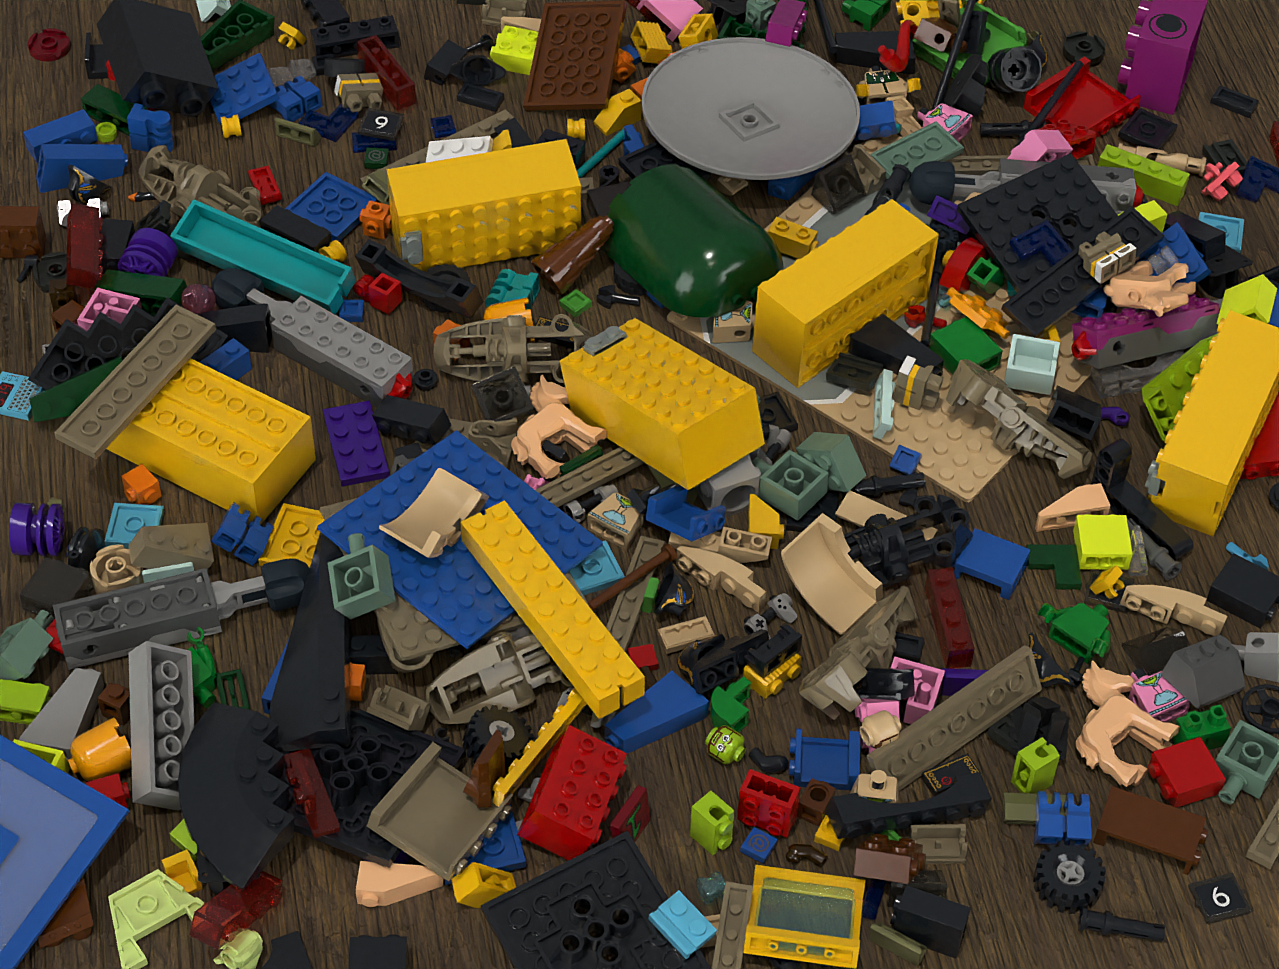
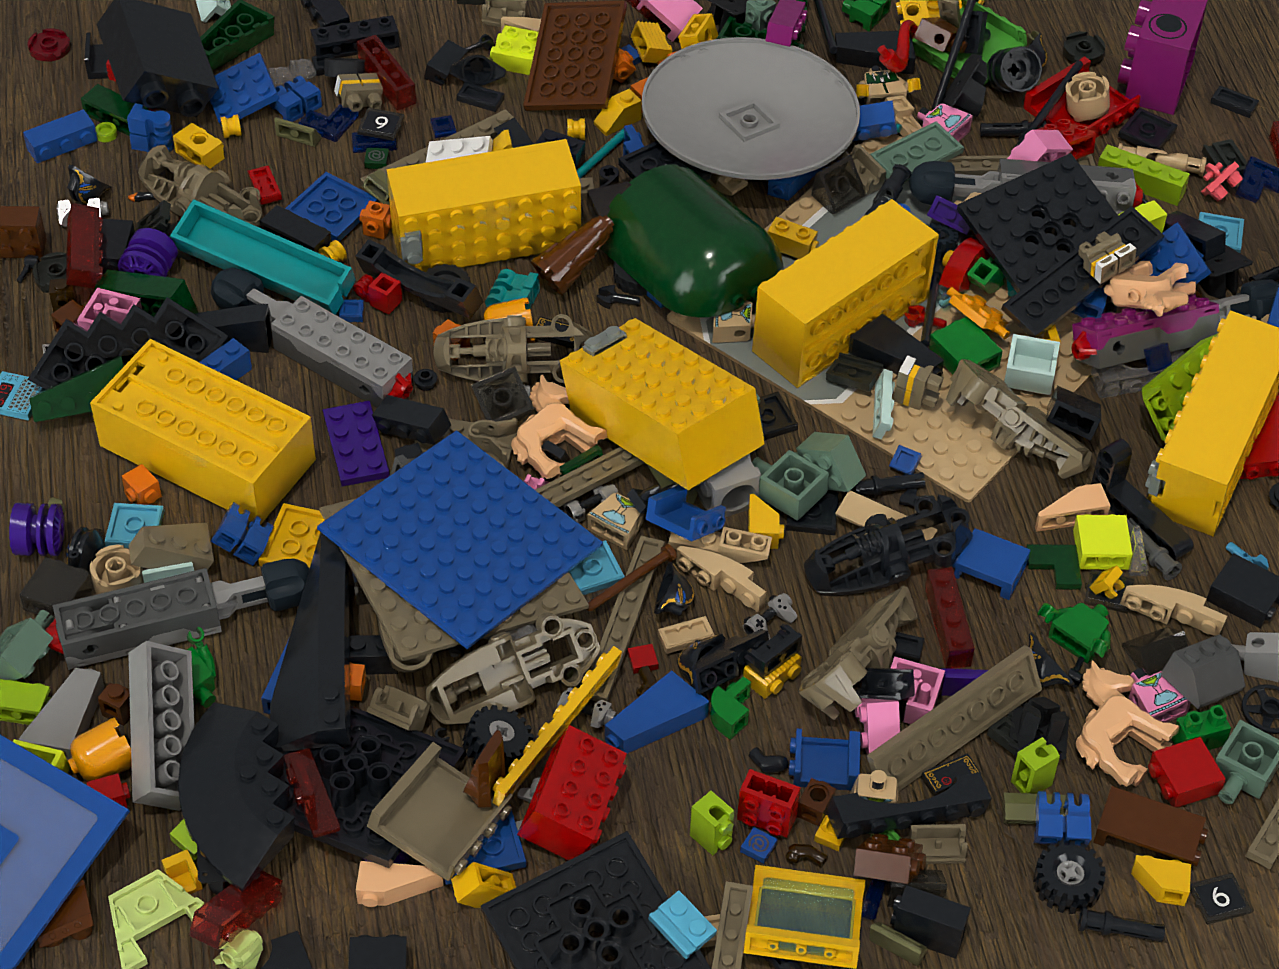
(97, 160): blue slope -> none
(135, 381): dark tan plate -> none
(198, 146): none -> yellow brick
(198, 298): clear pink head -> none
(229, 674): dark green tile -> none
(292, 35): yellow tile -> none
(361, 579): sand green brick -> none
(437, 514): tan panel -> none
(552, 609): yellow piece -> none
(575, 303): bright green tile -> none
(633, 815): dark red tile -> none
(650, 595): bright green tile -> none
(711, 887): clear light blue wheel -> none
(725, 744): lime head -> none
(776, 443): light grey piece -> none
(828, 576): tan panel -> none
(880, 729): tan head -> none
(1041, 238): clear blue tile -> none
(1087, 96): none -> tan brick
(1115, 415): dark purple arm -> none
(1158, 357): none -> clear blue tile
(1163, 260): clear wheel -> none
(1163, 879): none -> yellow slope
(1250, 298): neon yellow brick -> none

